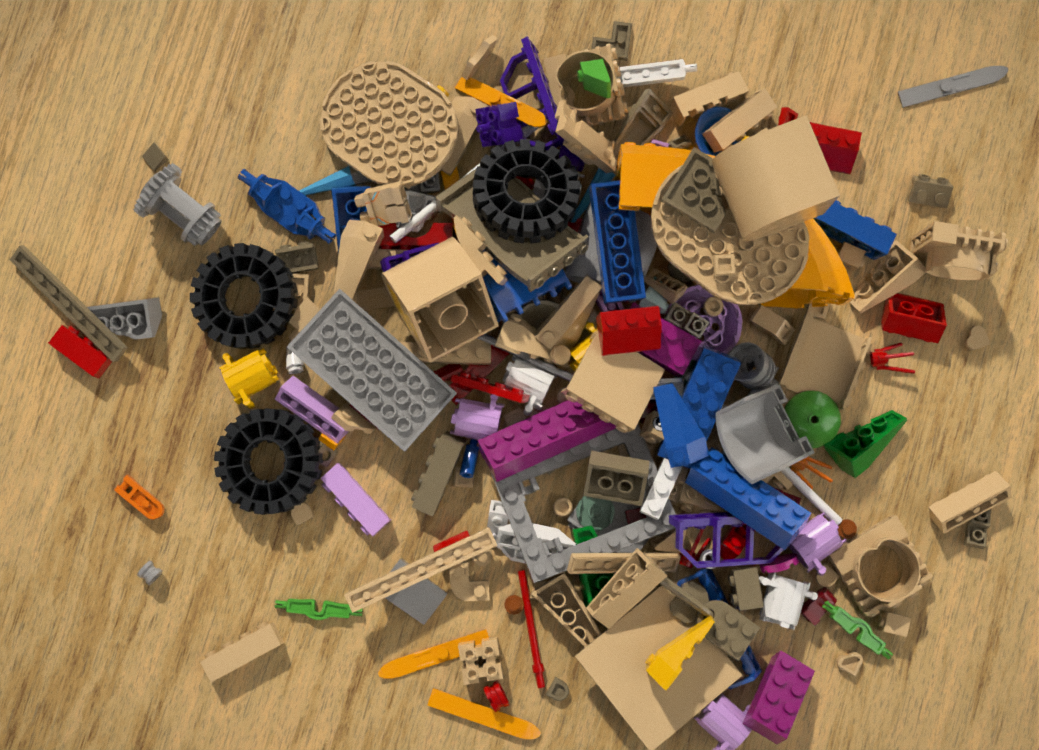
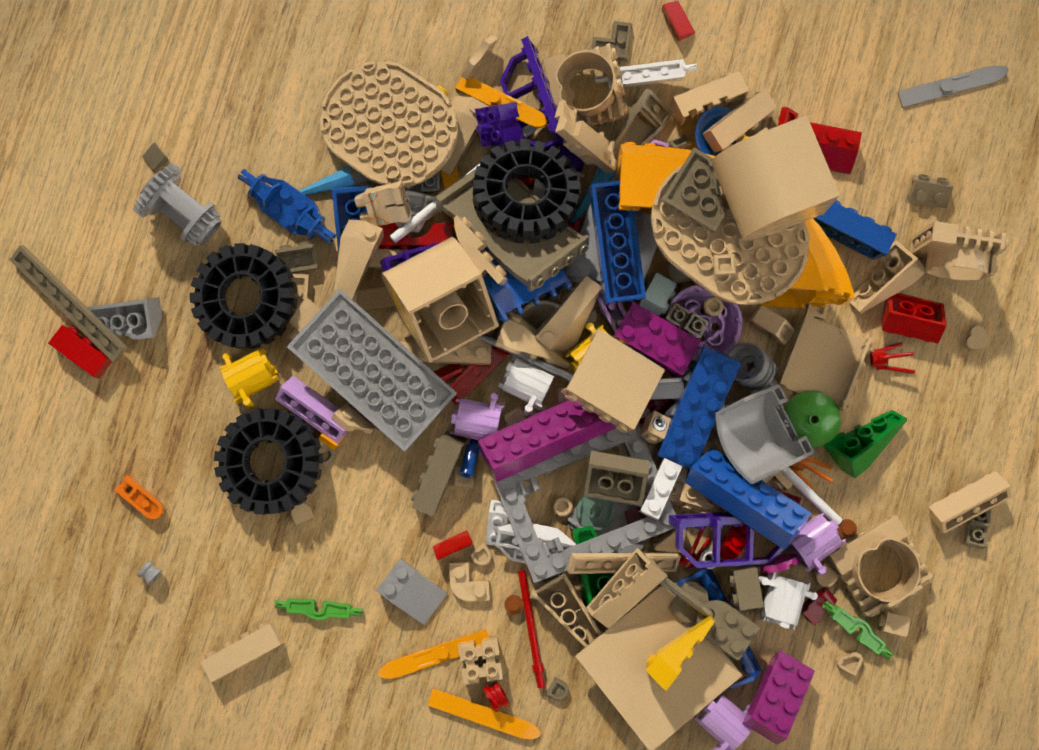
(293, 363): white cone -> none
(355, 499): lavender brick -> none
(420, 569): tan plate -> none
(497, 389): red plate -> none
(560, 354): tan tile -> none
(595, 77): bright green slope -> none
(629, 330): red slope -> none
(671, 292): tan slope -> none
(678, 20): none -> red slope
(681, 433): blue wedge -> none
(851, 256): tan brick -> none

